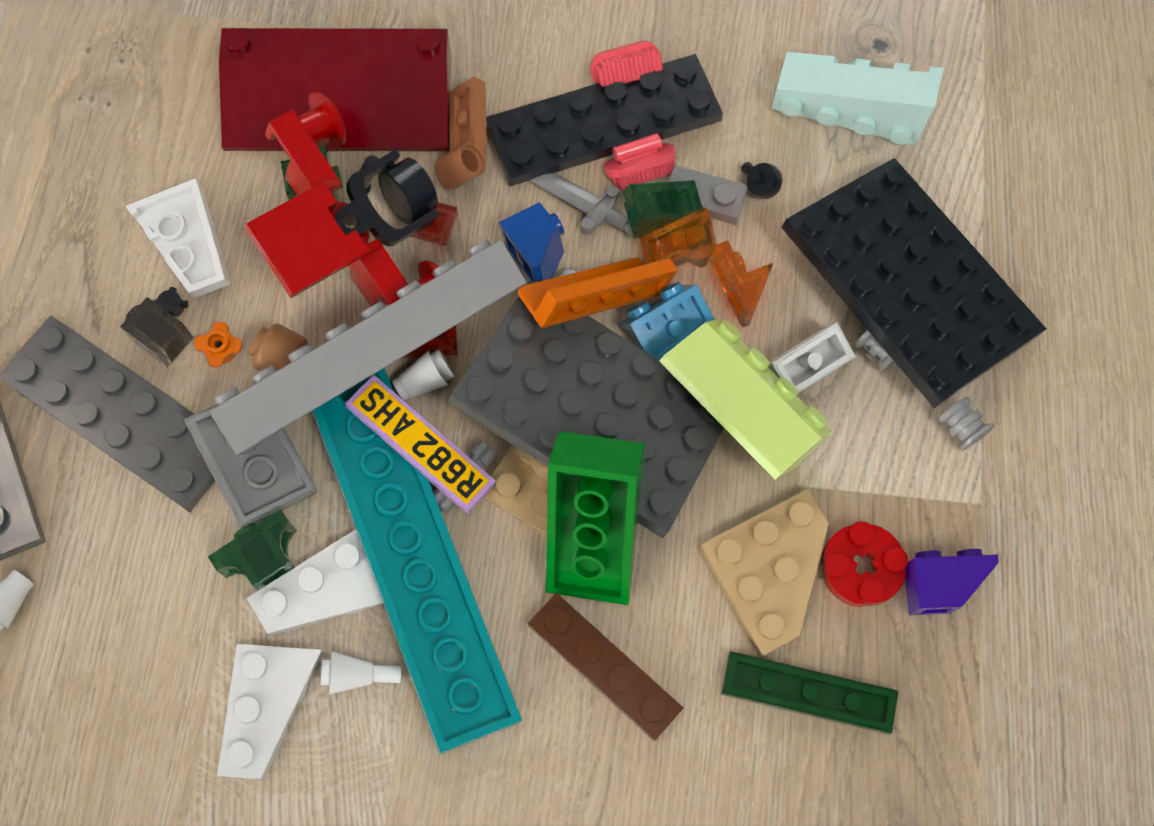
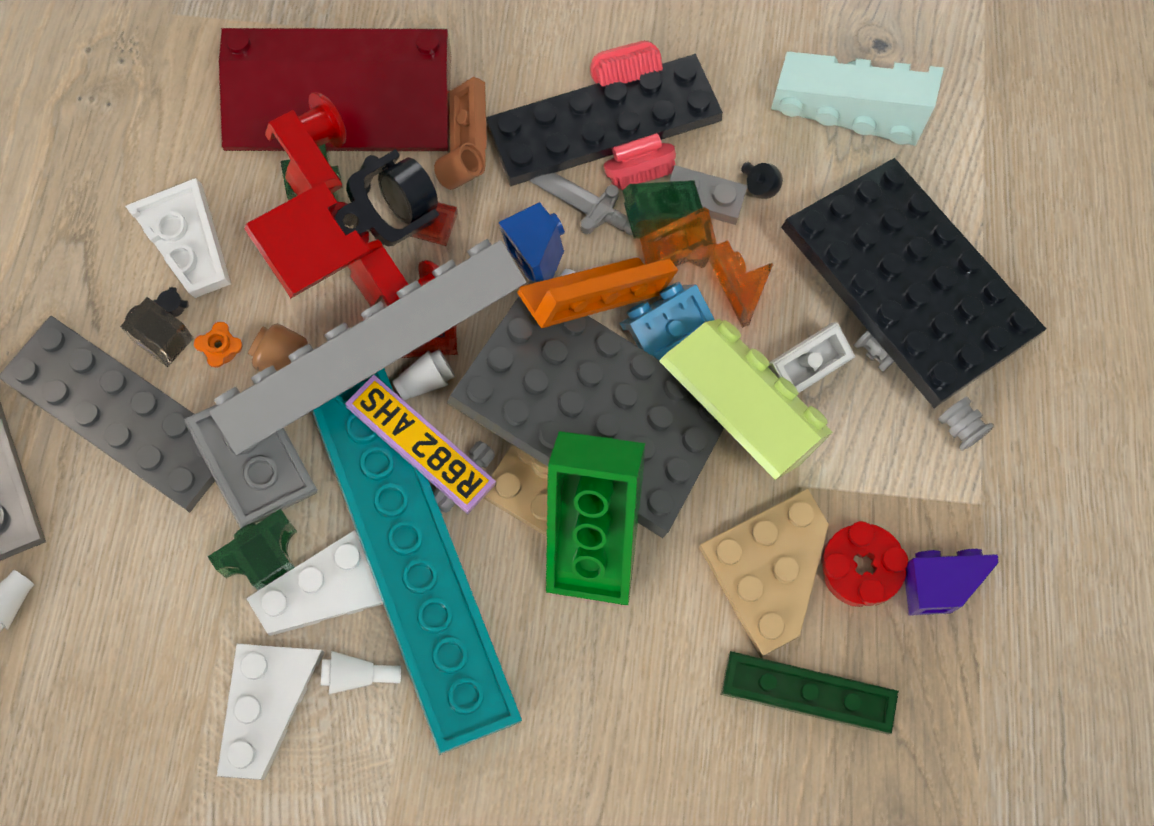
(605, 666): reddish brown plate -> none

